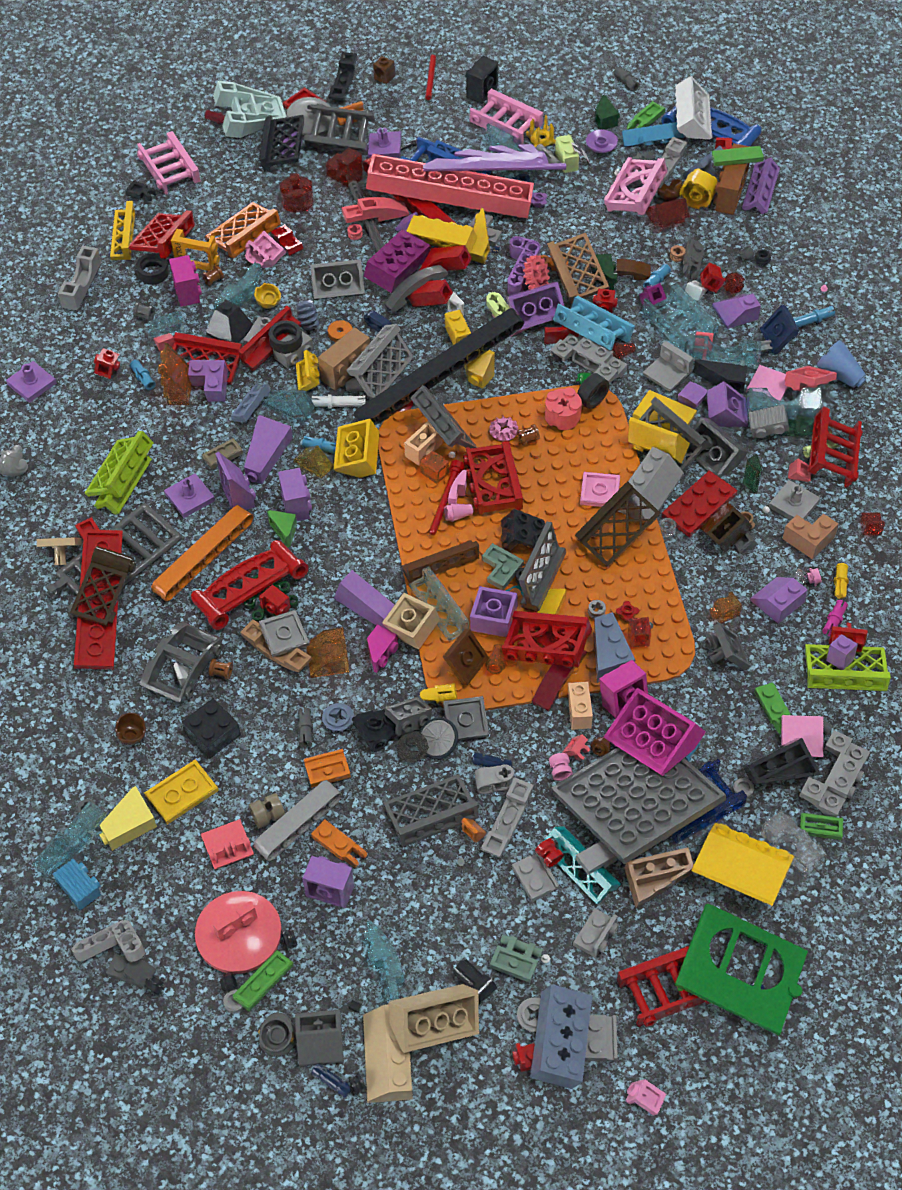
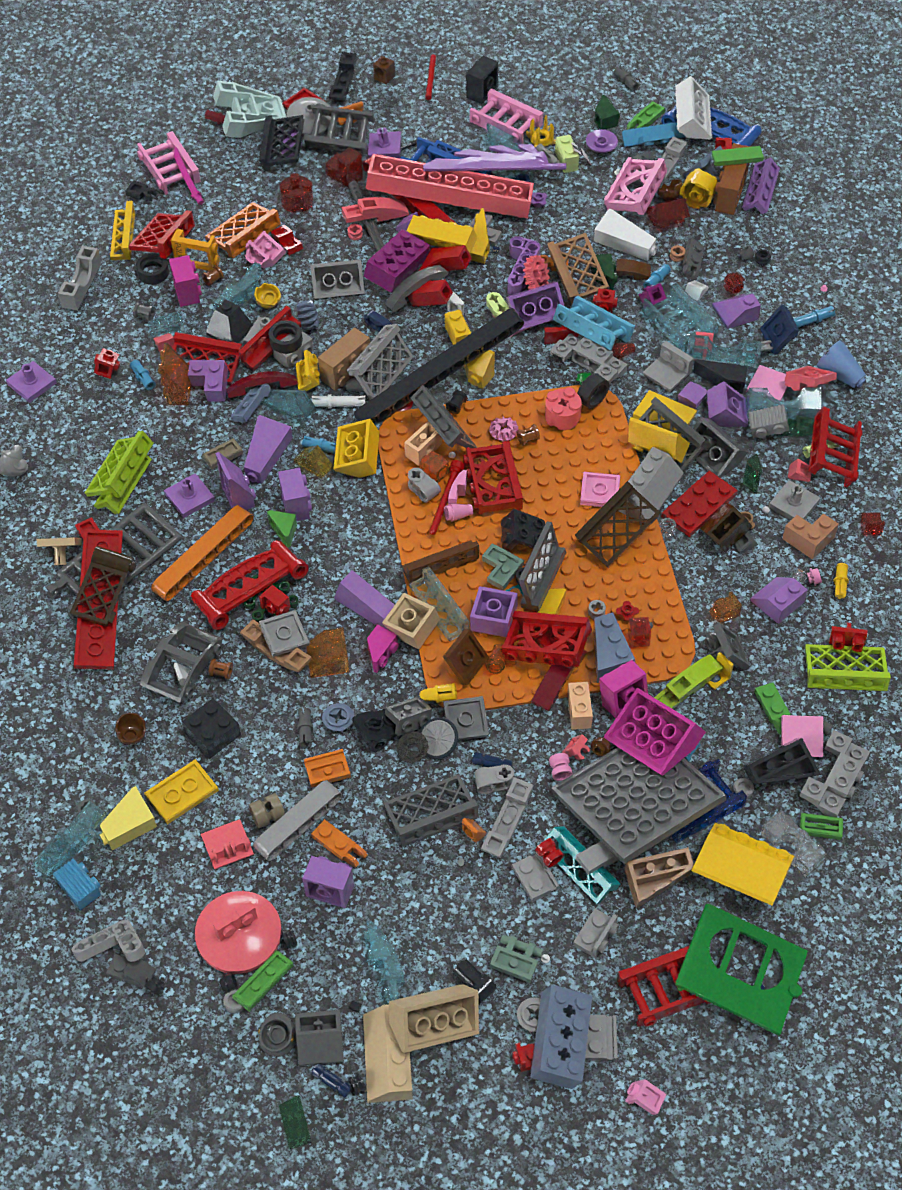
(196, 195): none -> dark pink sword
(260, 378): none -> dark red slope
(294, 1122): none -> clear green slope
(336, 326): orange piece -> none
(422, 484): none -> light grey piece
(456, 402): none -> black bush
(624, 236): none -> white slope
(689, 681): none -> lime slope
(712, 277): red brick -> none
(725, 674): none -> yellow bracket
(835, 617): dark pink pin -> none
(841, 652): medium lavender brick -> none

